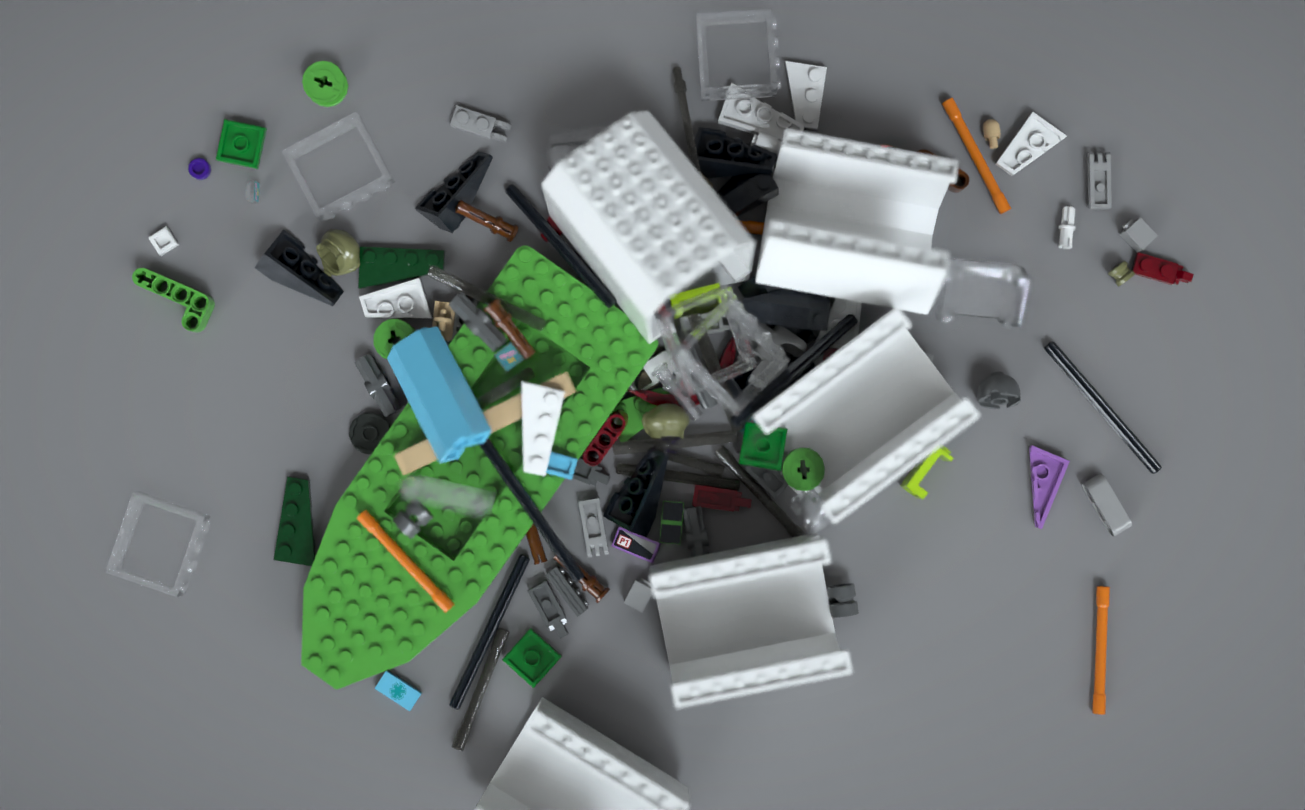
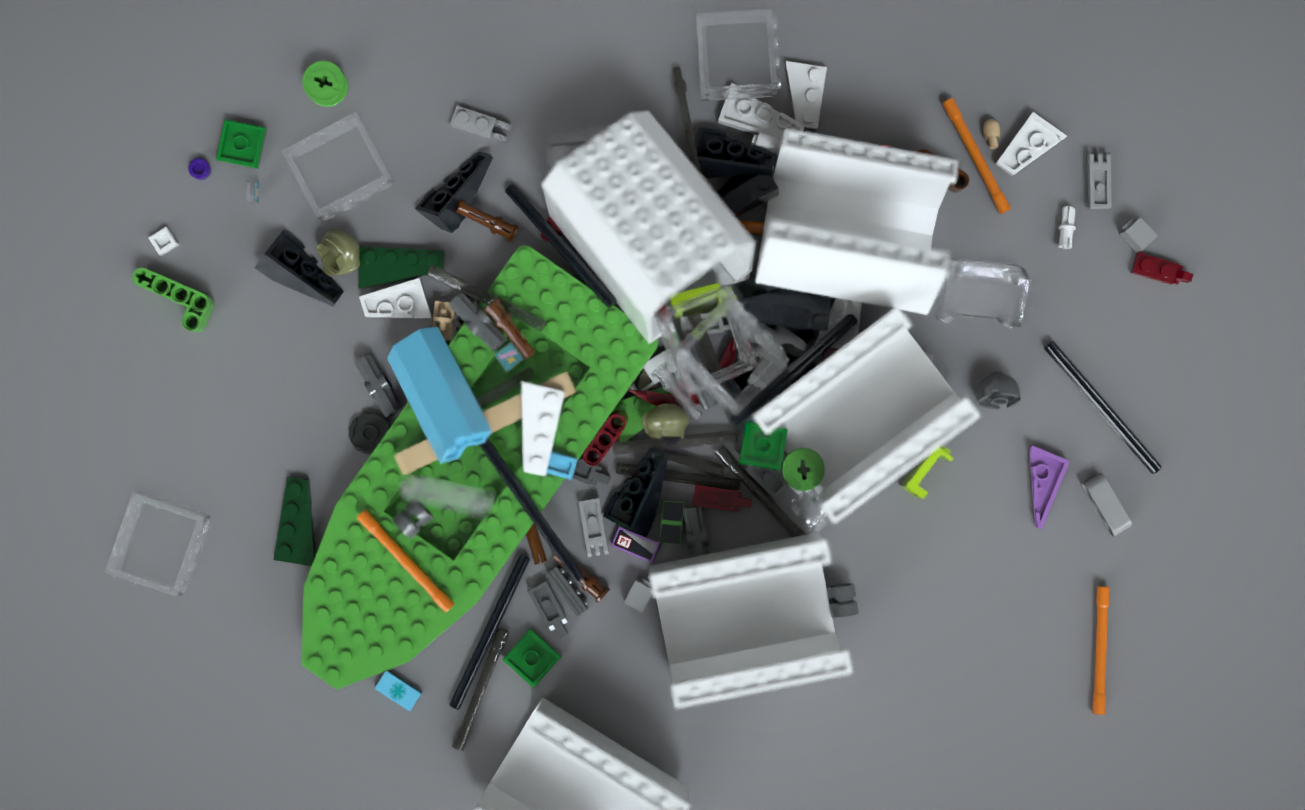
(385, 334): bright green piece -> none
(1121, 273): olive wheel -> none

